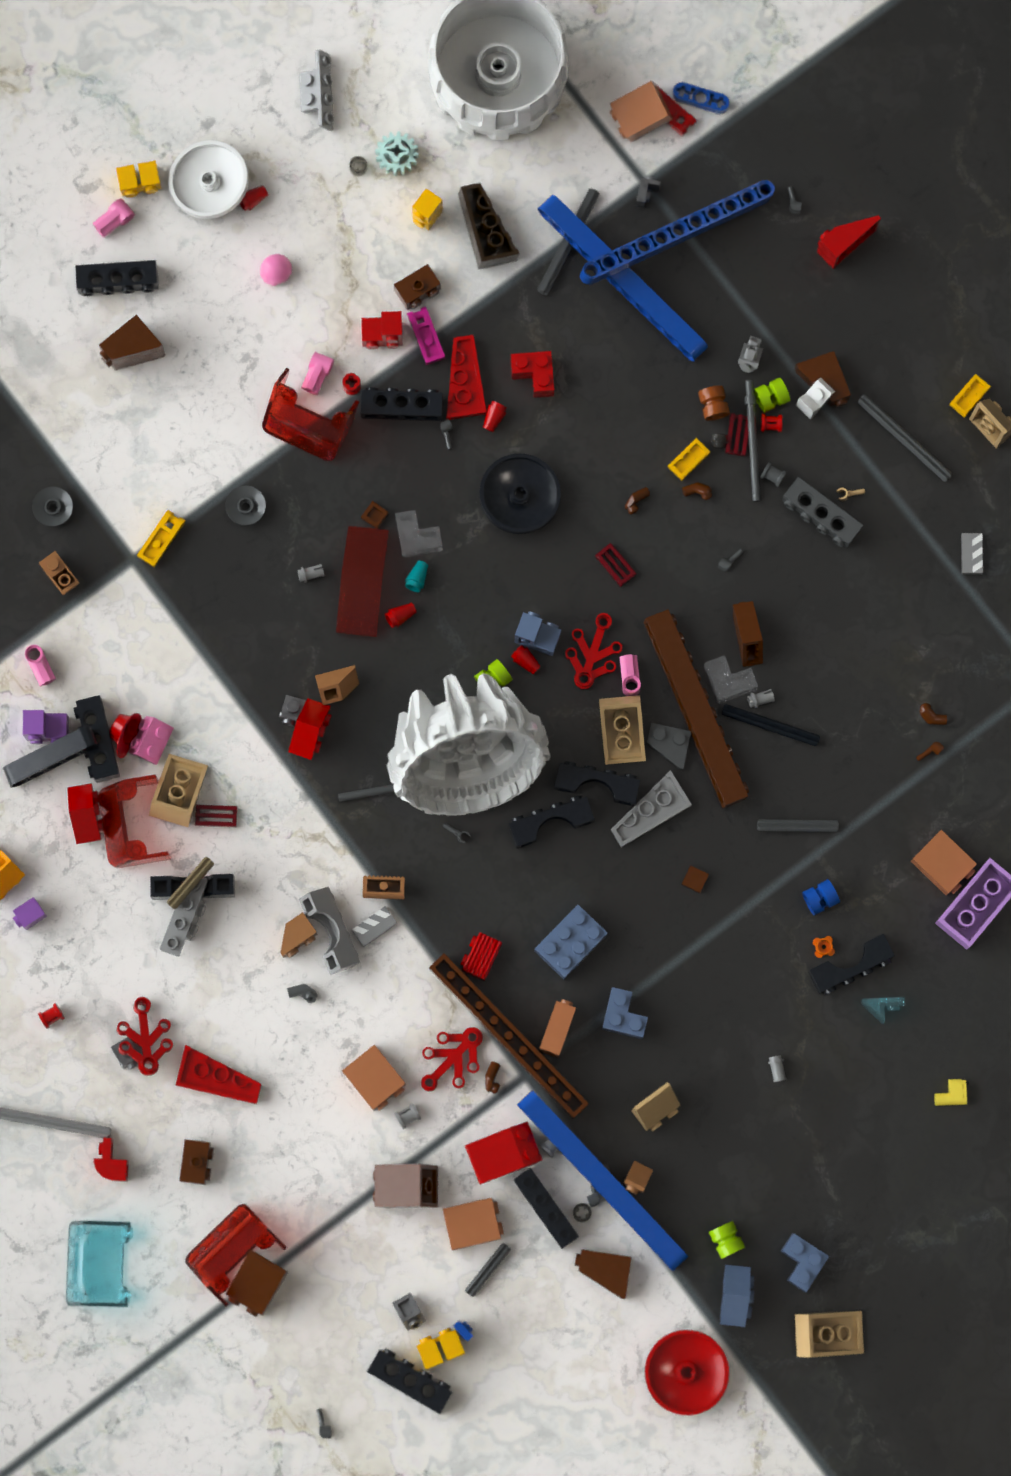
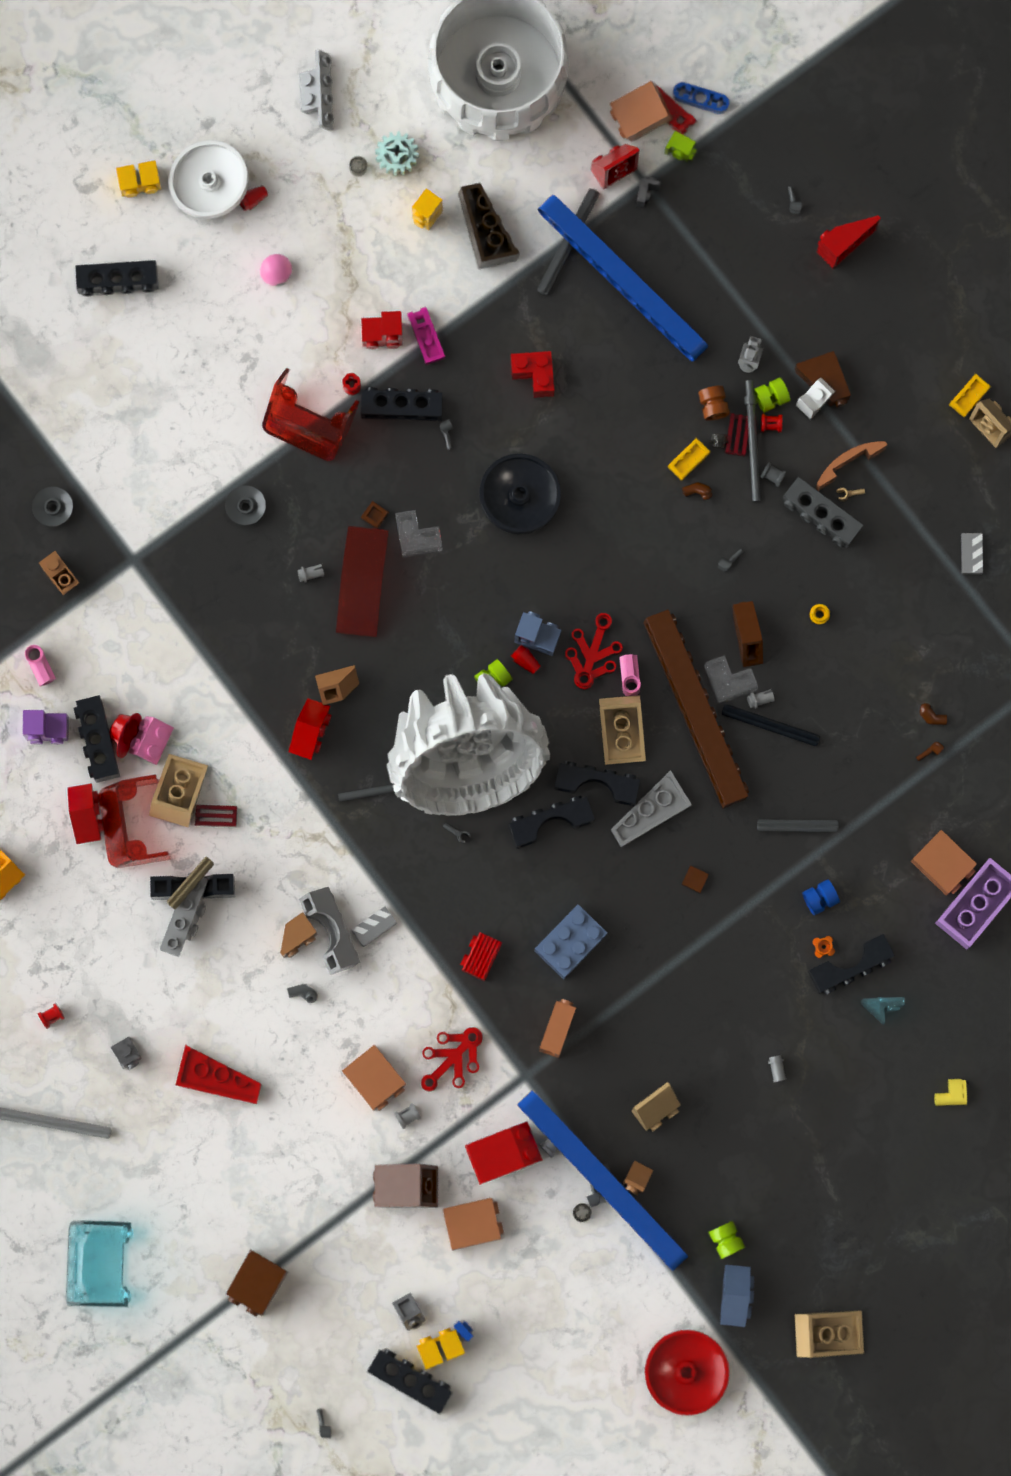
(28, 914): medium lavender brick -> none
(50, 756): black beam -> none
(110, 1168): red brick -> none
(117, 214): bright pink piece -> none
(131, 345): reddish brown slope -> none
(145, 1041): red plant -> none
(160, 538): yellow plate -> none
(195, 1162): reddish brown brick -> none
(227, 1247): clear red windscreen -> none
(291, 710): flat silver bracket -> none
(318, 369): bright pink piece -> none
(383, 887): medium nougat brick -> none
(400, 614): red cone -> none
(416, 578): teal cone -> none
(417, 287): reddish brown brick -> none
(465, 385): red wing -> none
(487, 1269): dark grey axle -> none
(490, 1076): reddish brown arm -> none
(494, 416): red cone -> none
(508, 1036): reddish brown brick -> none
(546, 1208): black brick -> none
(605, 1269): reddish brown slope -> none
(615, 165): none -> red slope
(619, 1019): sand blue brick -> none
(626, 577): dark red tile -> none
(635, 498): reddish brown arm -> none
(670, 238): blue beam -> none
(670, 743): dark grey wing -> none
(681, 147): none -> lime brick
(809, 1261): sand blue brick -> none
(822, 608): none -> yellow plate
(869, 449): none -> nougat slope
(904, 437): dark grey axle -> none

